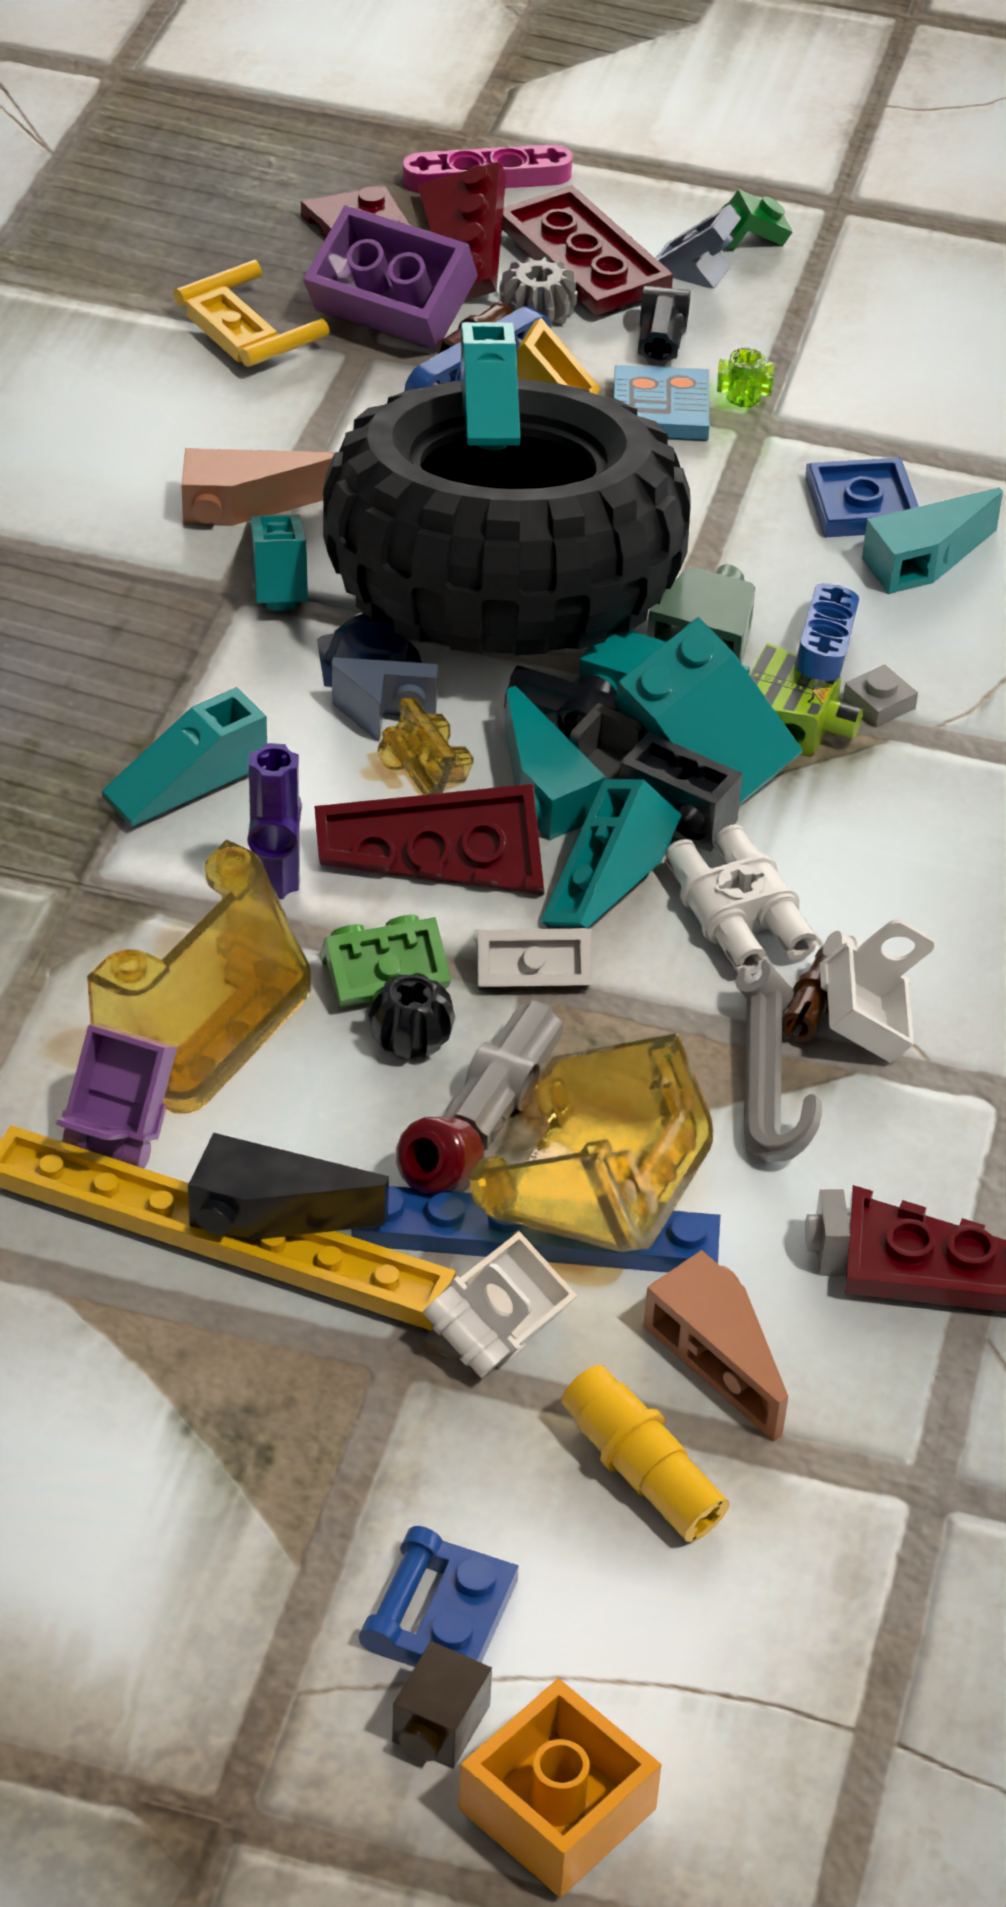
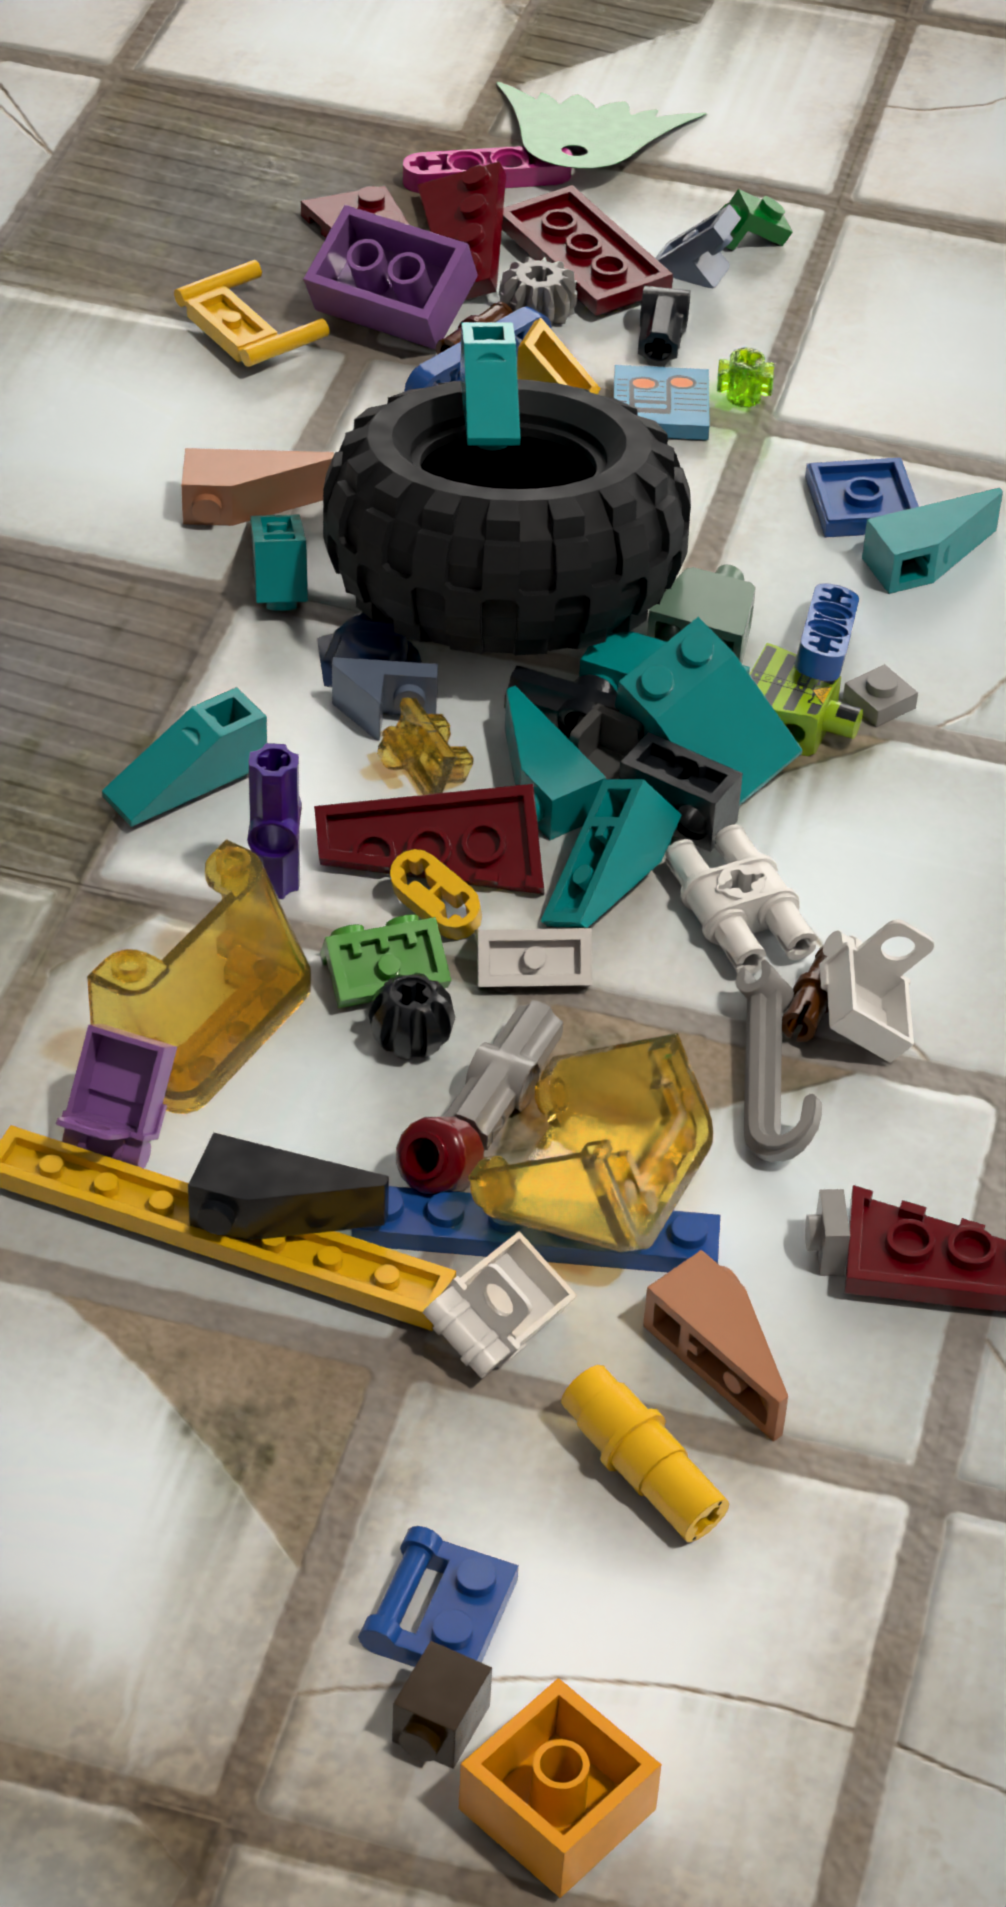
(443, 885): none -> yellow beam
(605, 132): none -> piece

